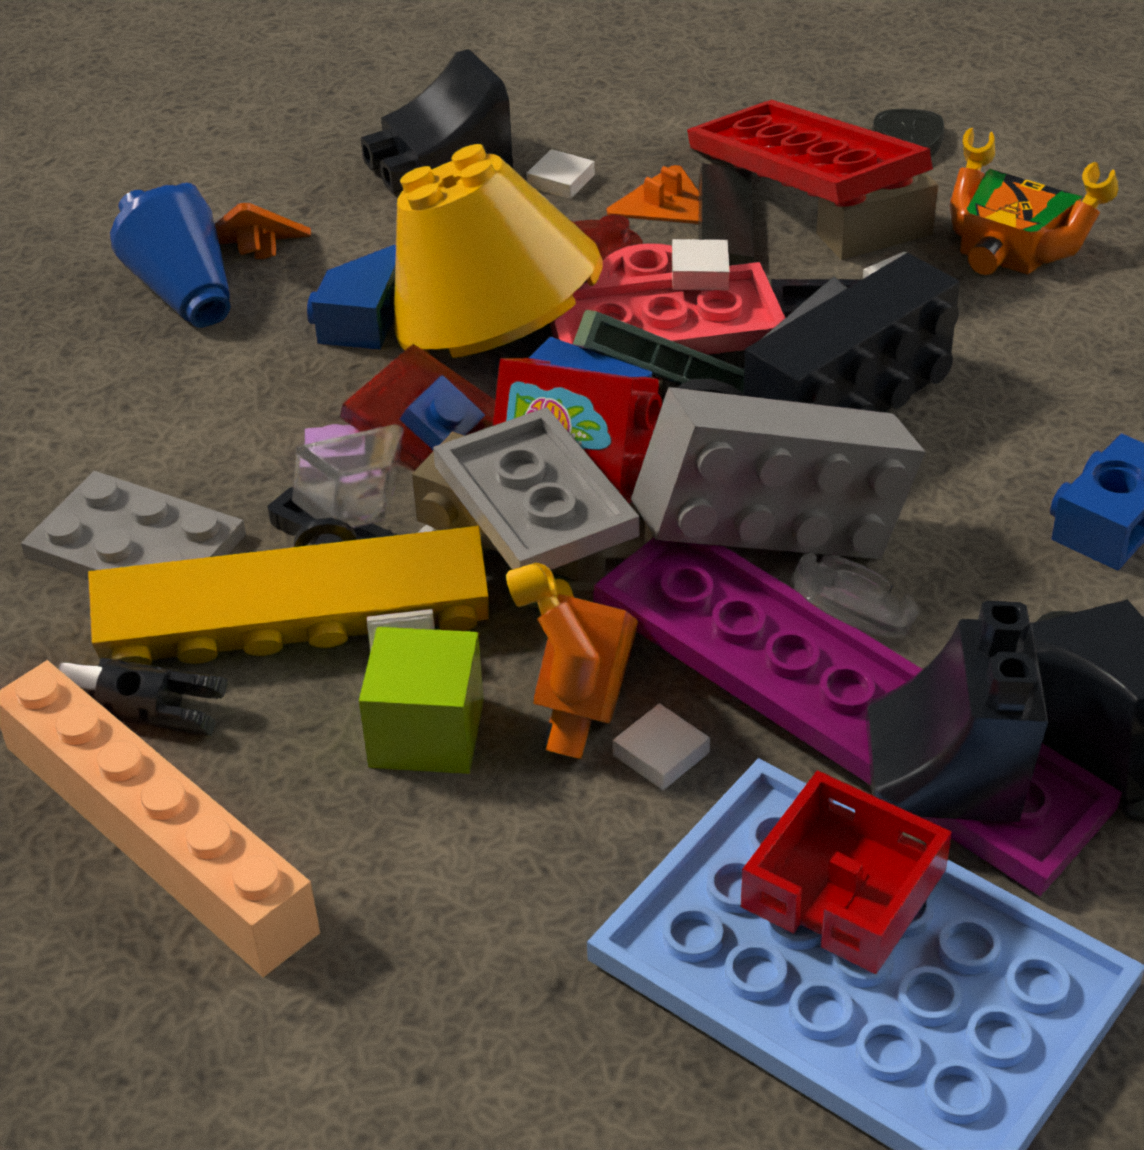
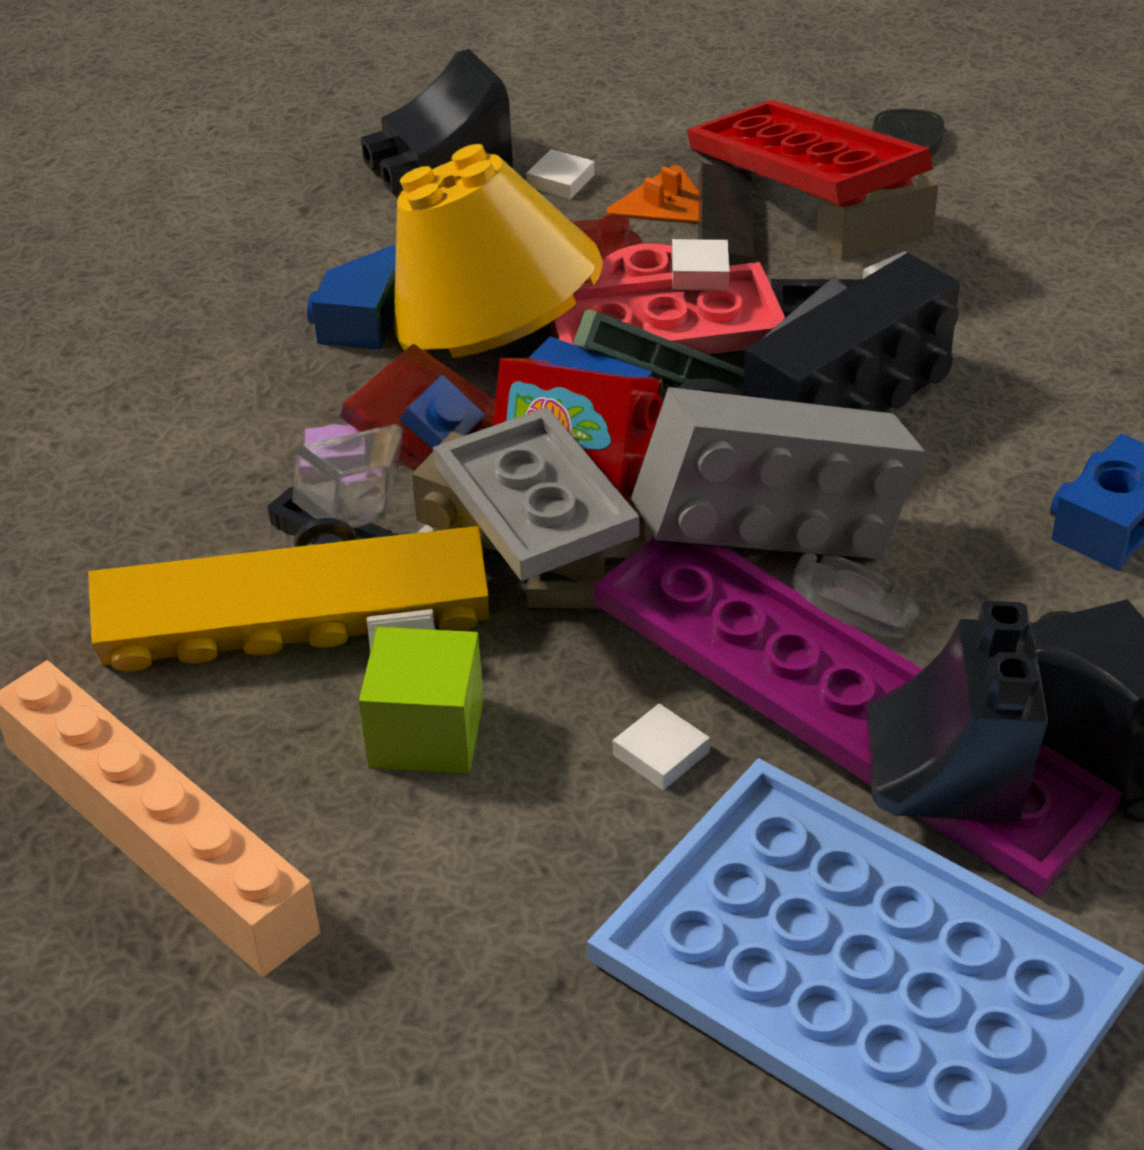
(126, 525): light grey plate -> none
(148, 693): black hinge -> none
(174, 250): blue cone -> none
(257, 230): orange piece -> none
(581, 659): orange torso -> none
(845, 870): red piece -> none
(1019, 220): orange torso -> none

